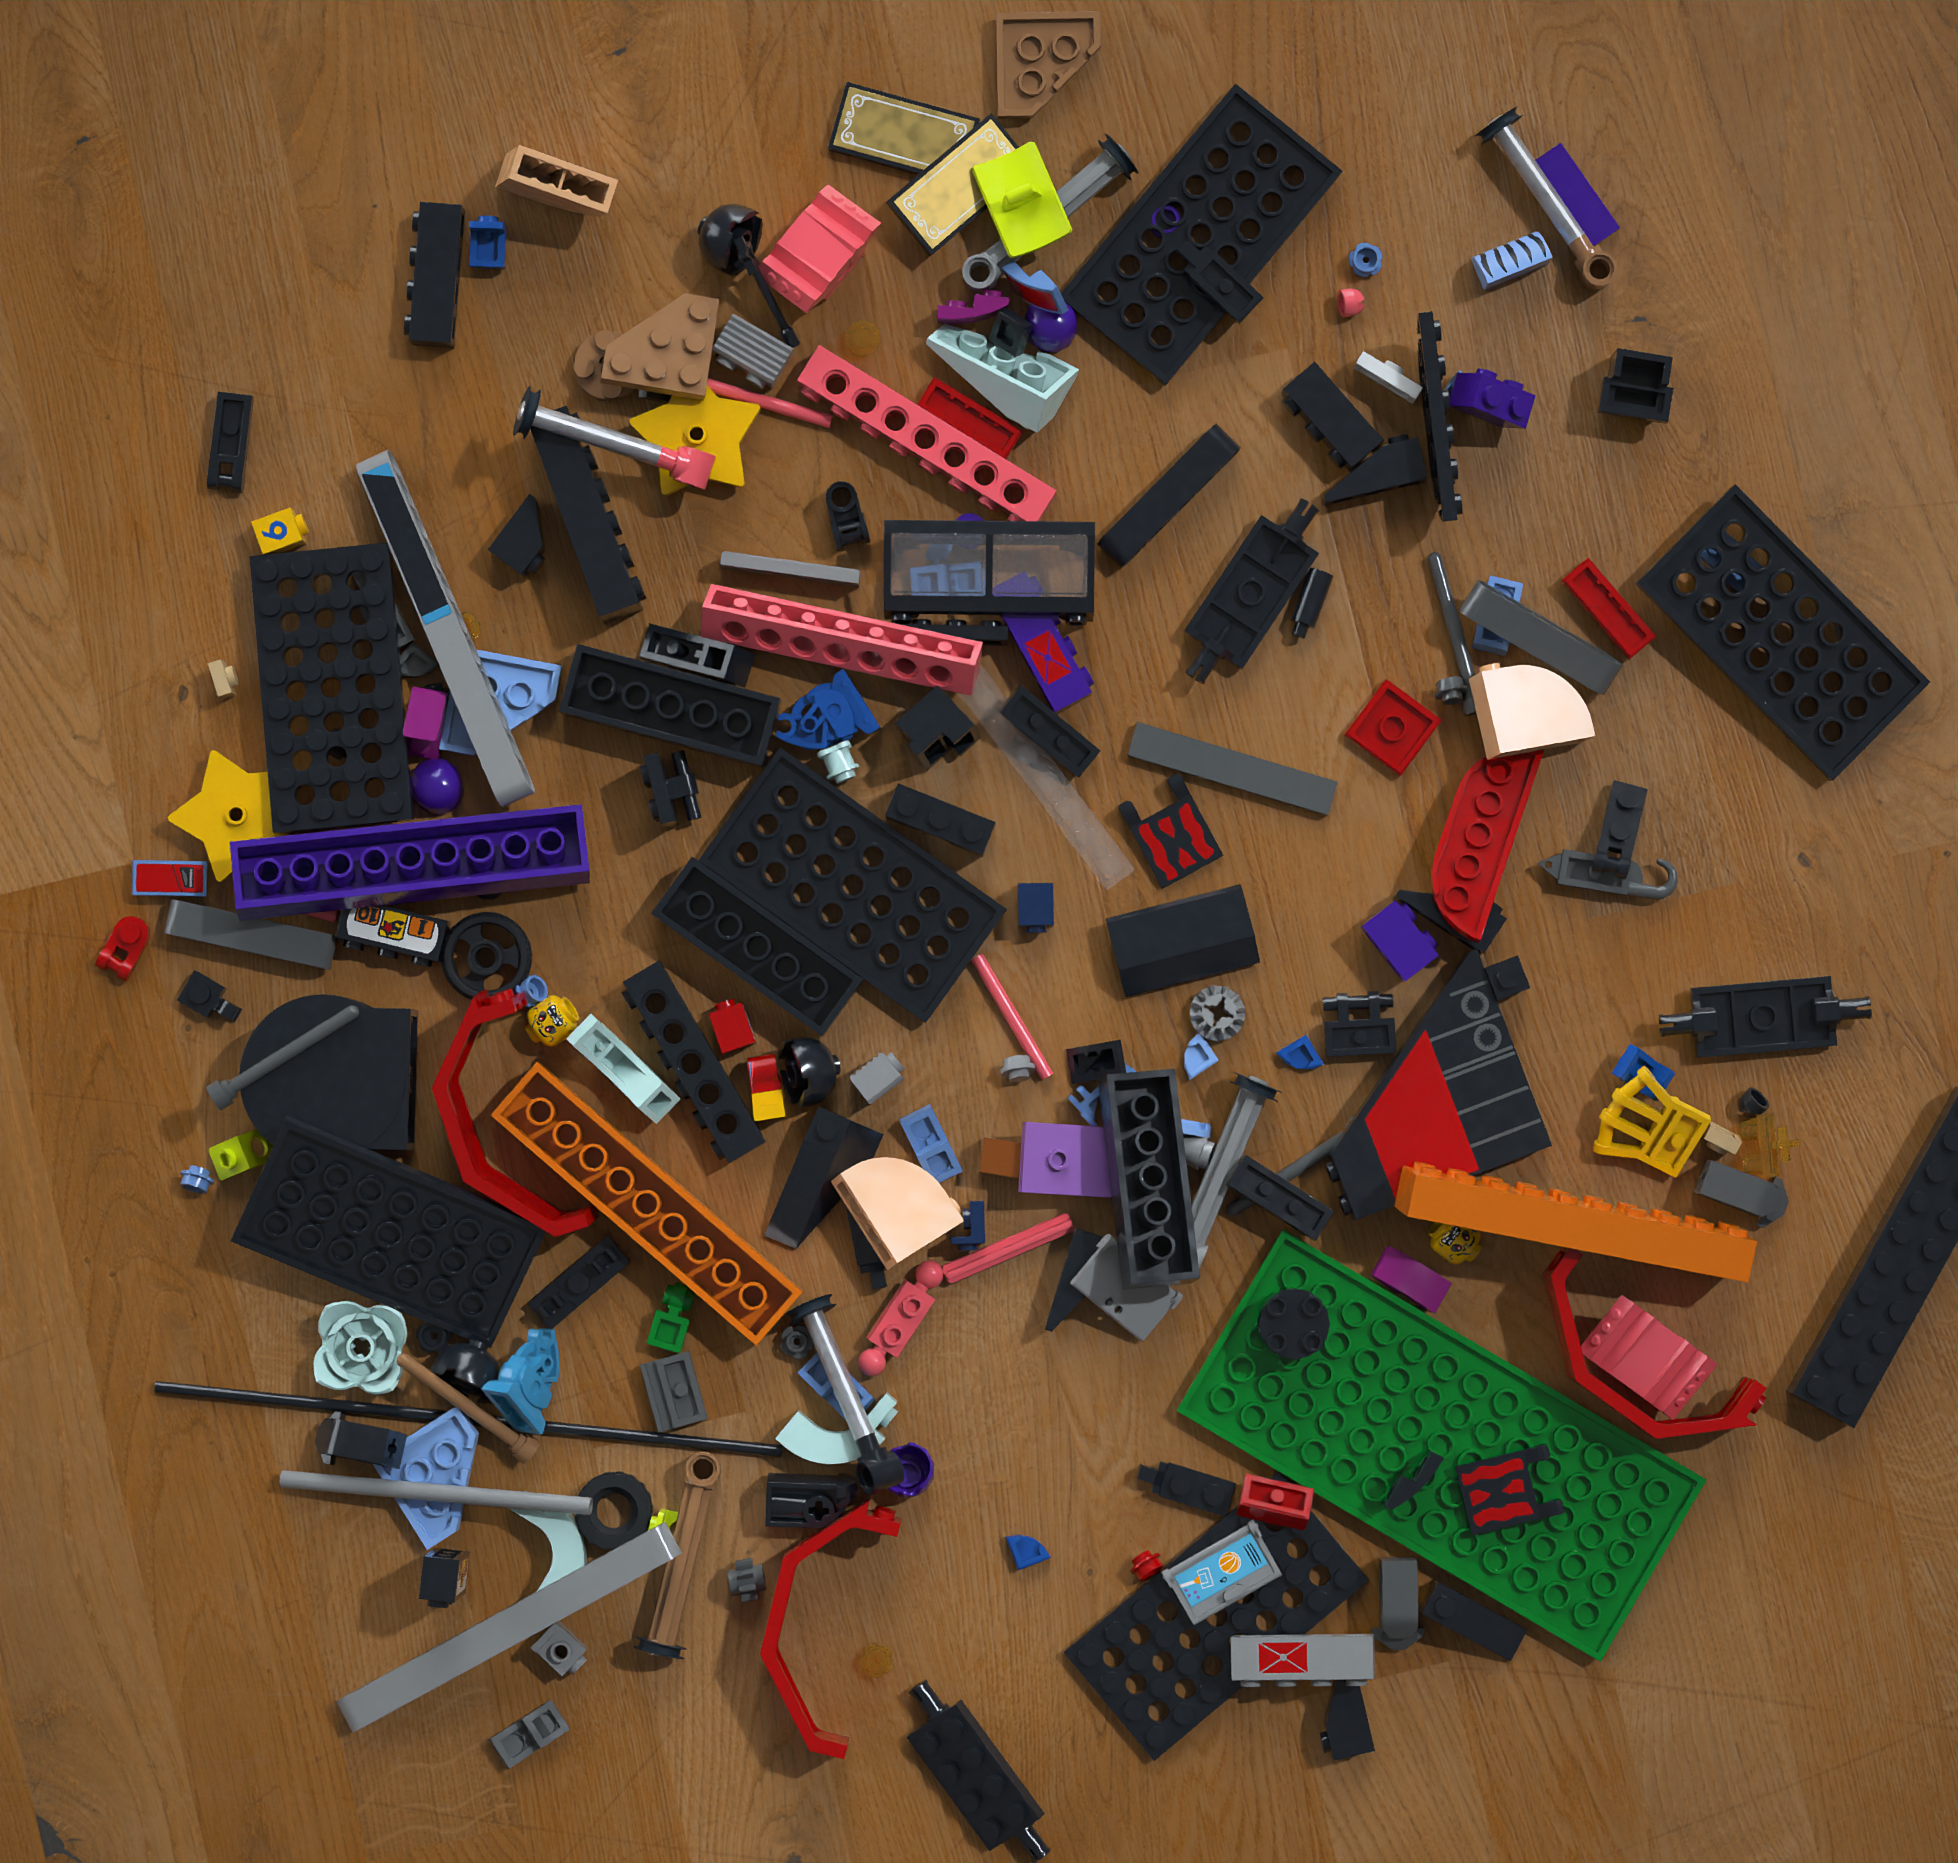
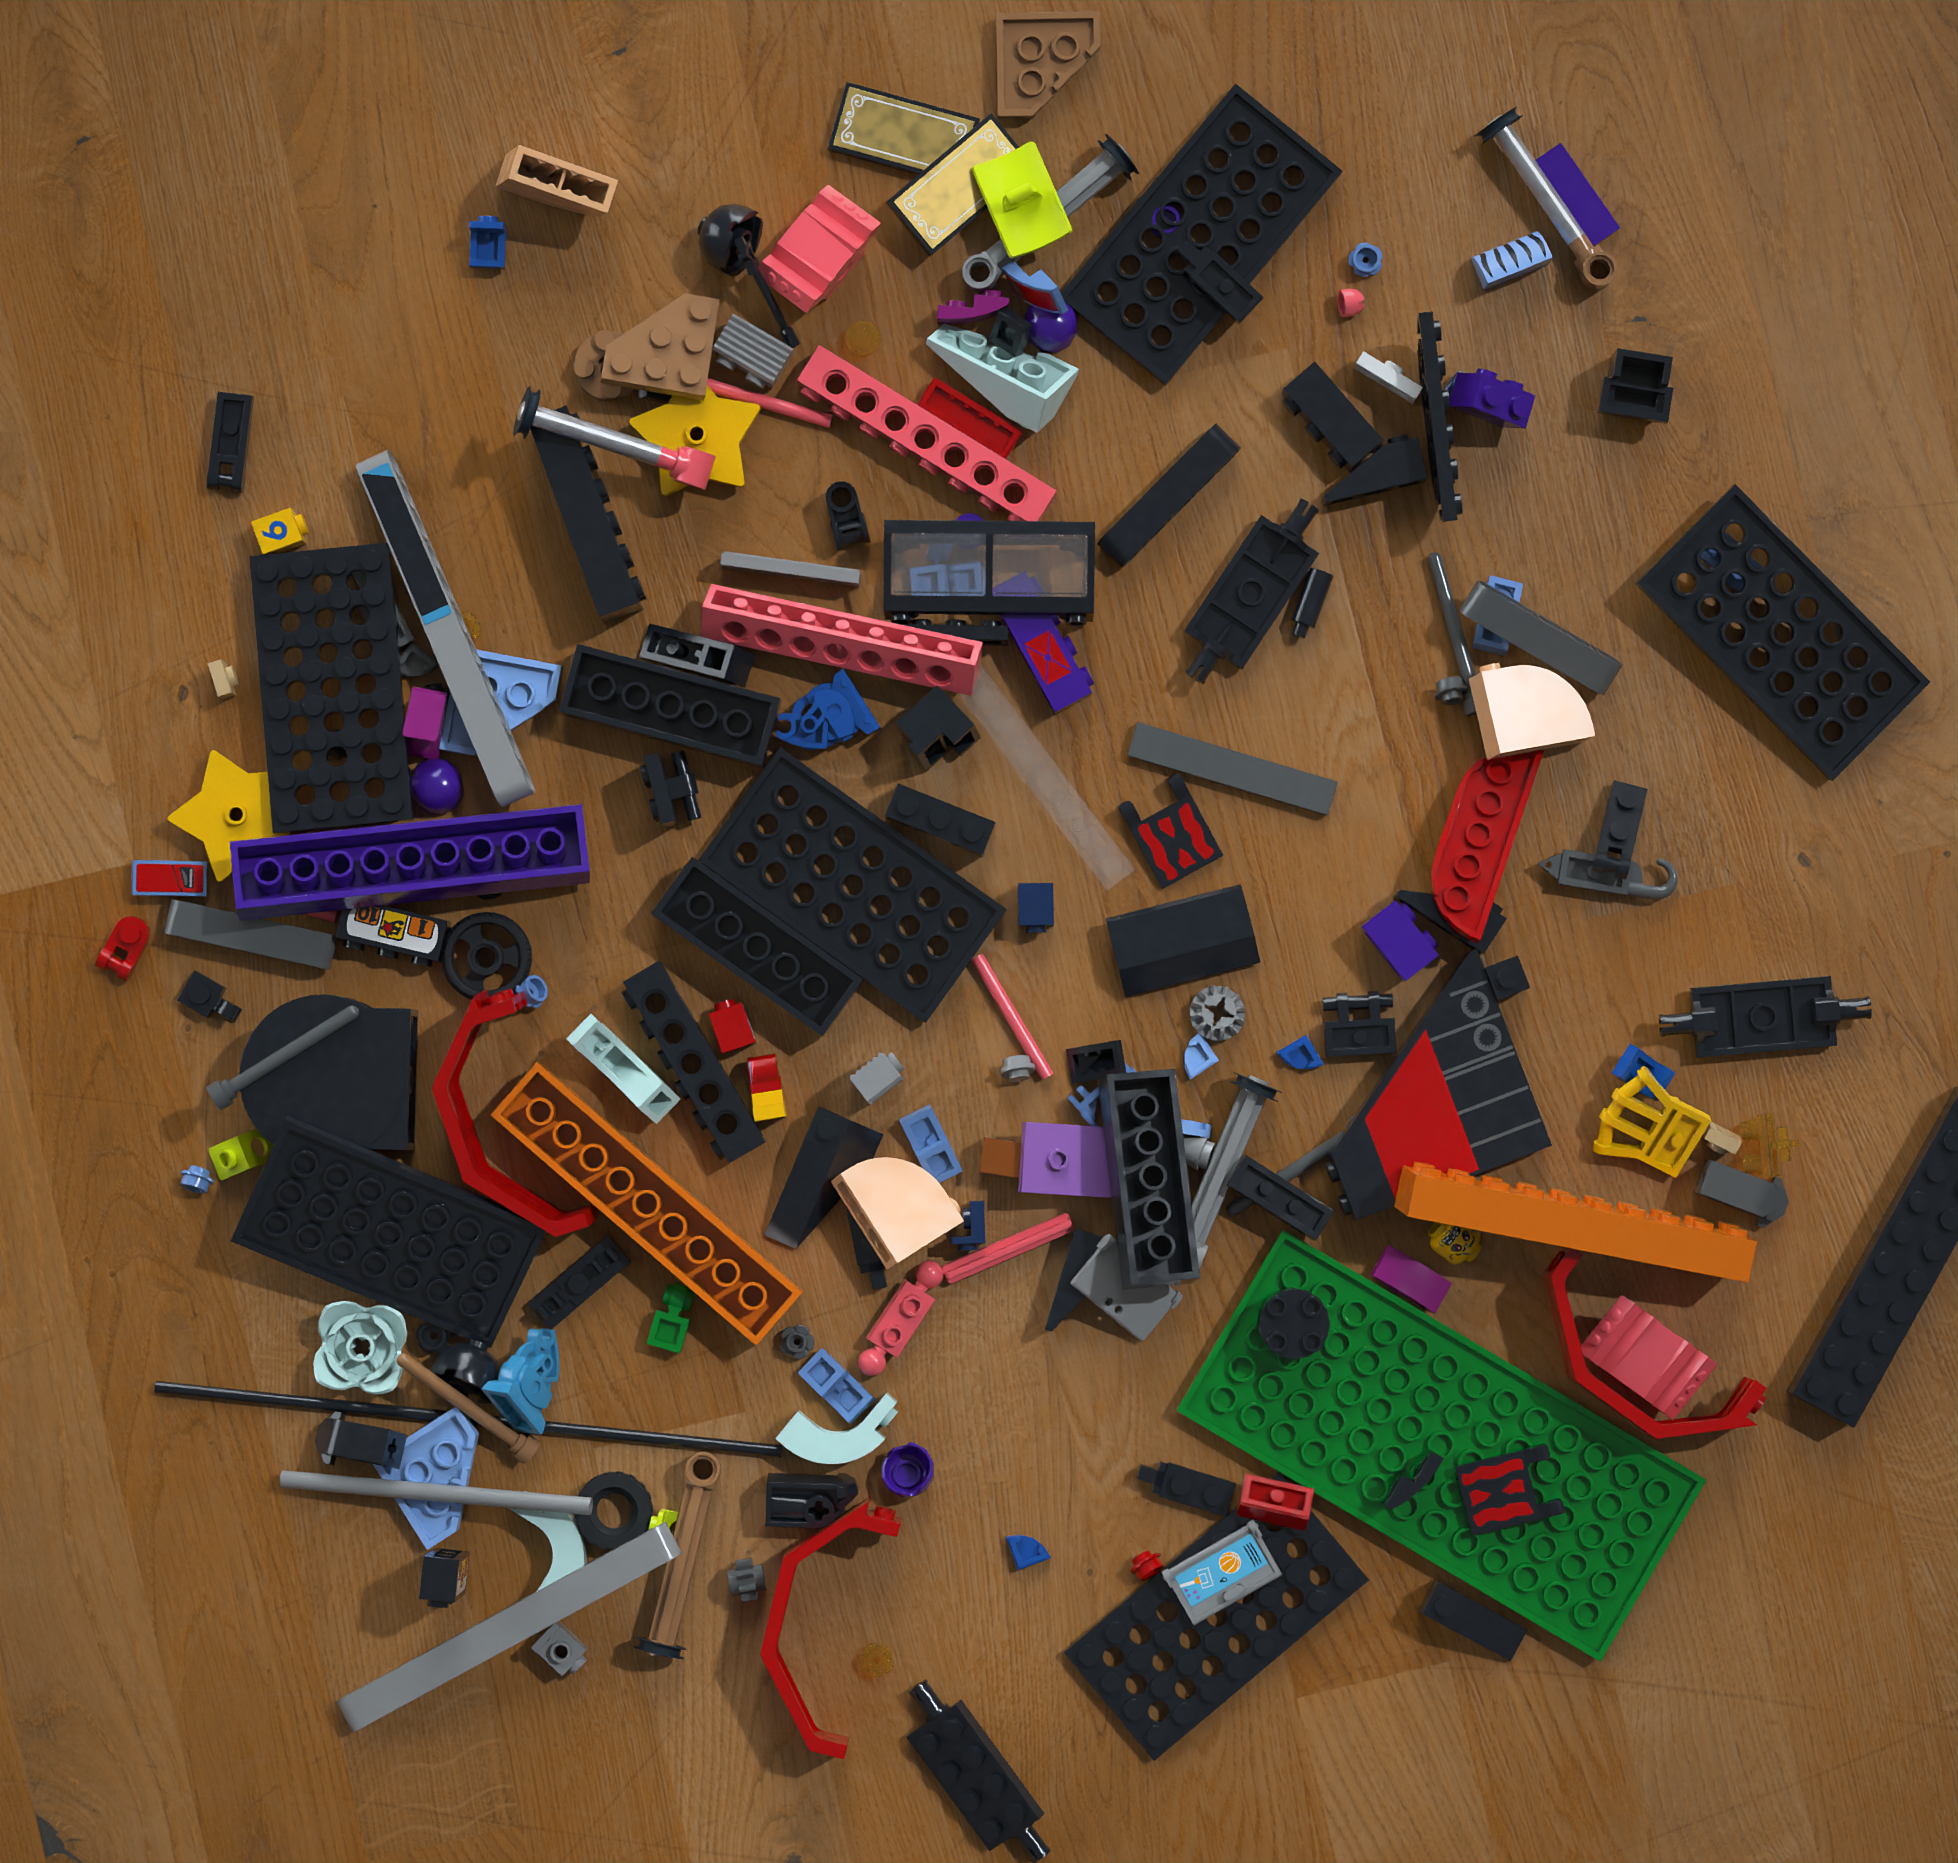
(436, 274): black brick -> none
(521, 540): black slope -> none
(529, 1734): dark grey slope -> none
(551, 1020): yellow head -> none
(674, 1391): dark grey plate -> none
(808, 1072): black cylinder -> none
(839, 762): light aqua brick -> none
(877, 1466): piece -> none
(1049, 730): black plate -> none
(1303, 1658): light grey brick -> none
(1346, 1723): black slope -> none
(1393, 727): red tile -> none
(1398, 1603): dark grey piece -> none
(1608, 608): red plate -> none
(1752, 1102): black hinge -> none

